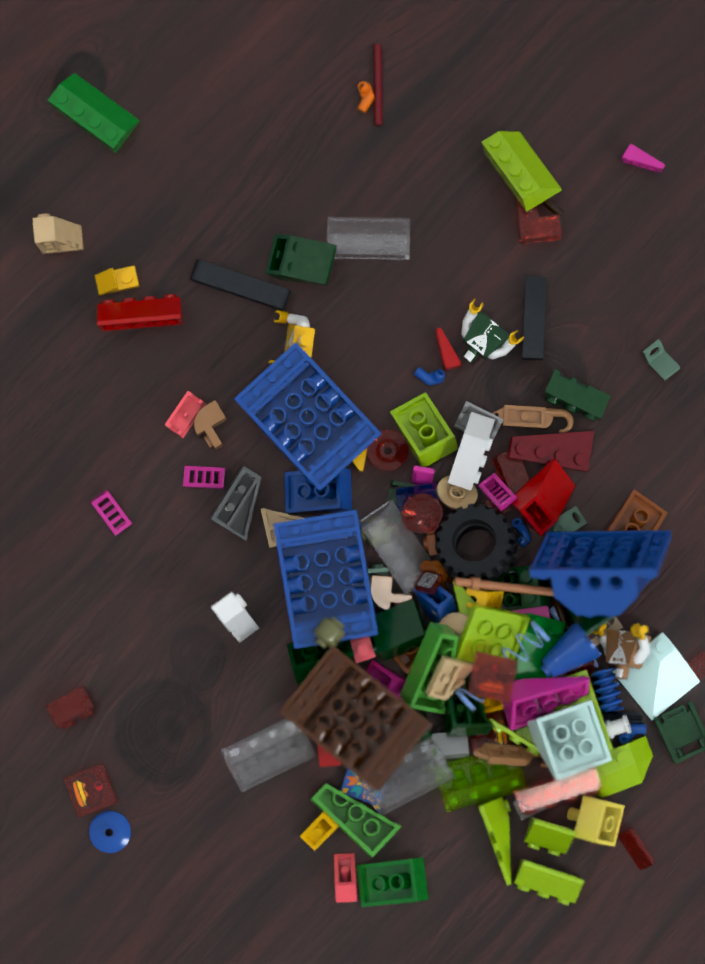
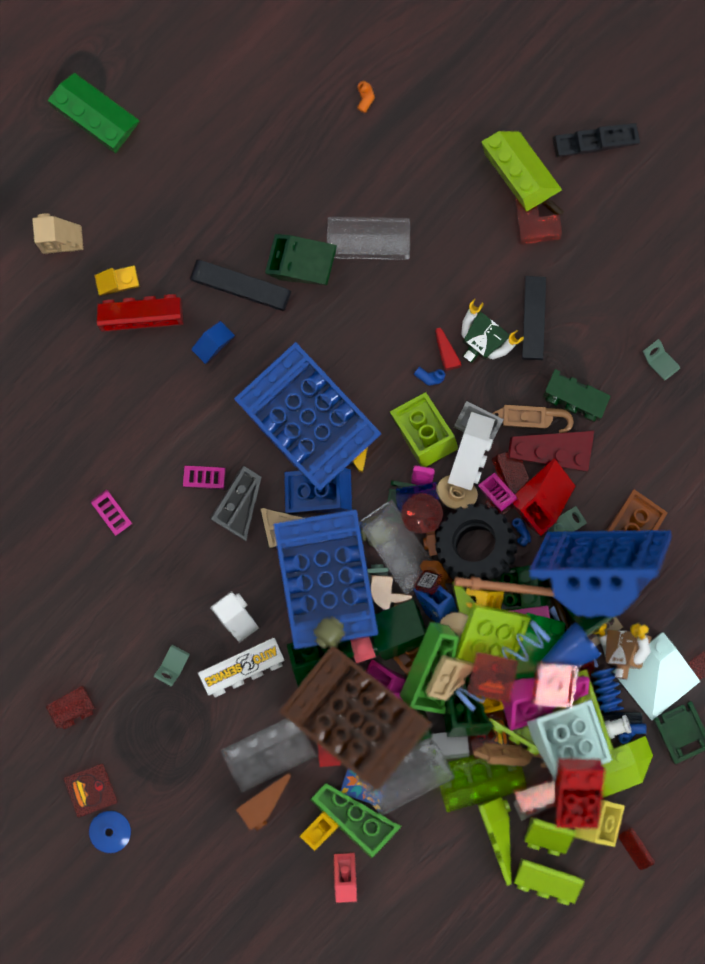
(172, 665): none -> sand green bracket
(184, 414): coral hinge -> none
(206, 420): medium nougat brick -> none
(212, 342): none -> blue slope
(242, 666): none -> brick
(261, 806): none -> dark orange slope
(298, 331): torso -> none
(378, 116): dark red bar -> none
(392, 882): green slope -> none
(399, 449): clear red dish -> none
(555, 684): none -> clear red tile
(579, 792): none -> red slope
(596, 140): none -> black slope
(639, 158): dark pink slope -> none

